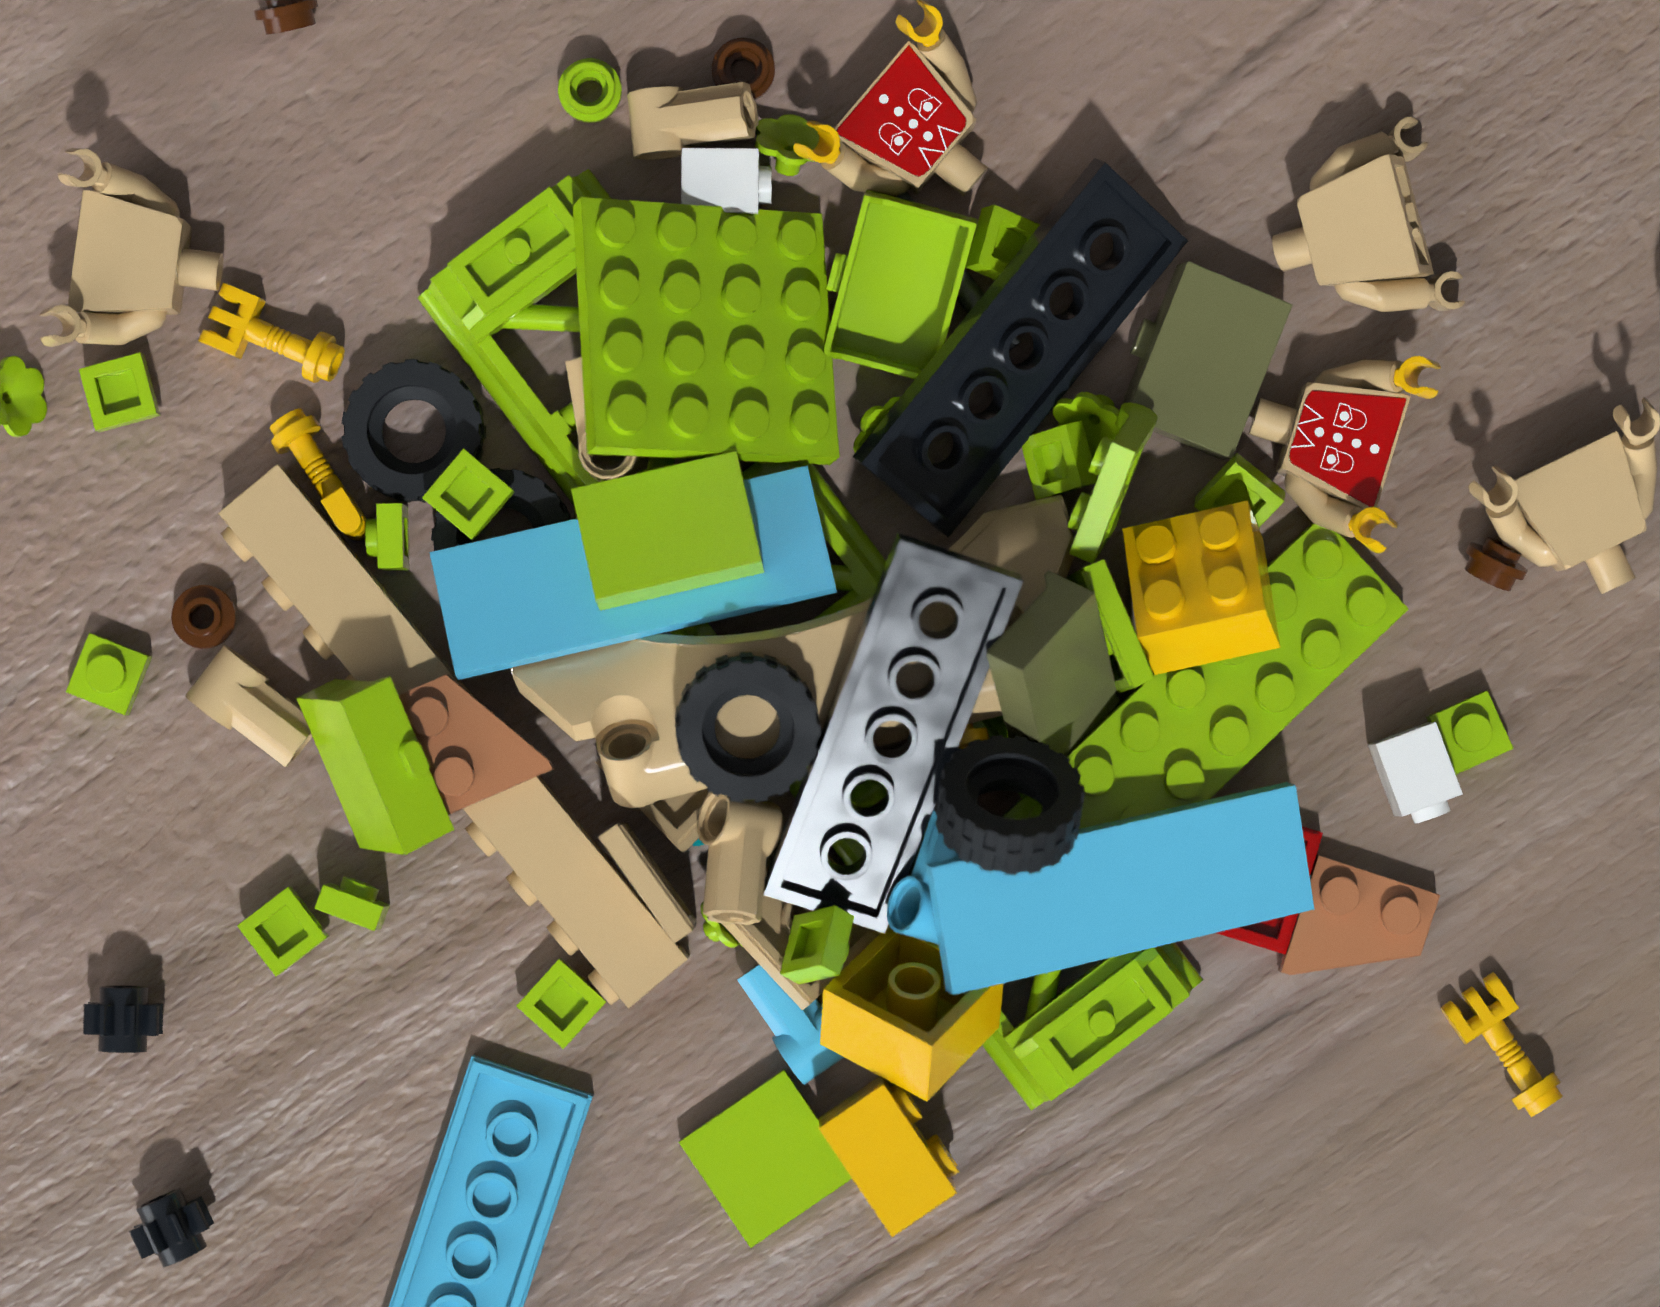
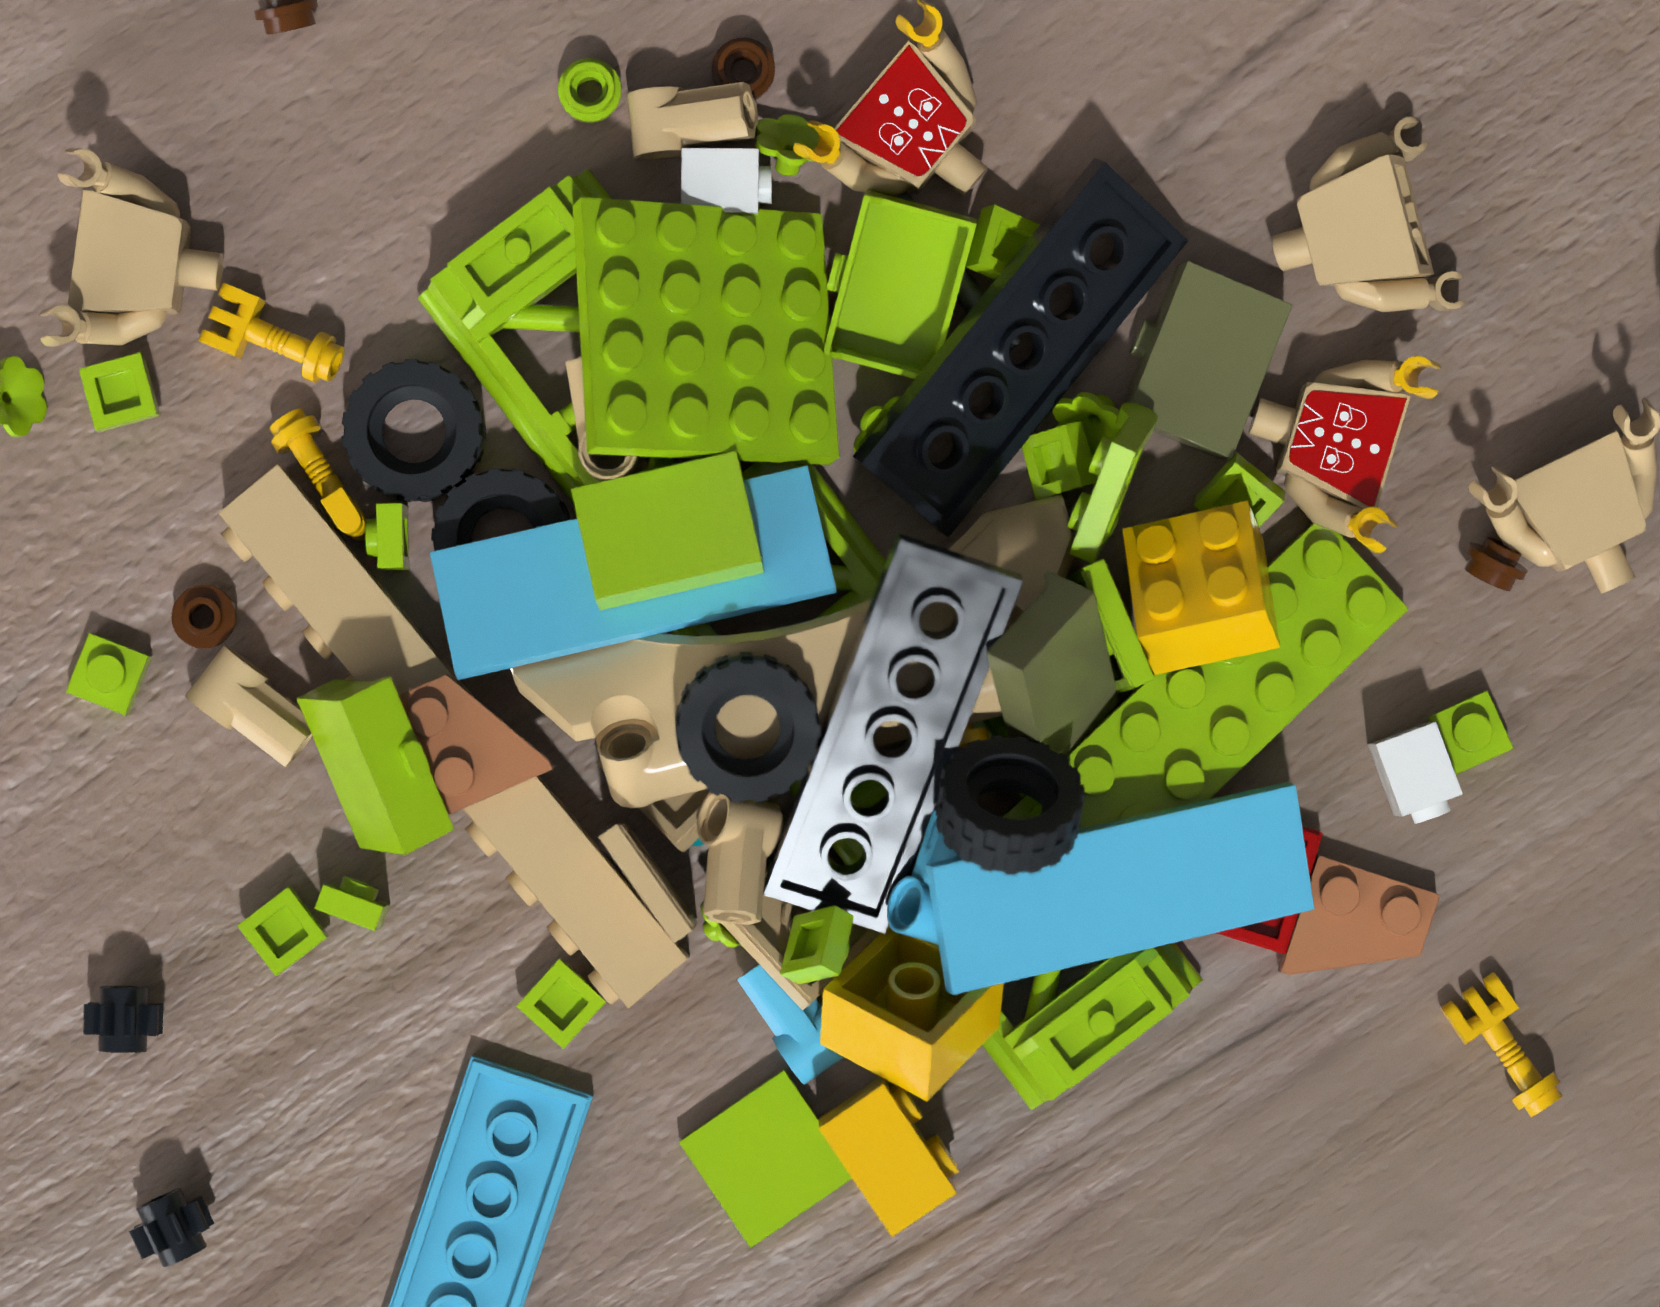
(468, 494): lime plate -> none

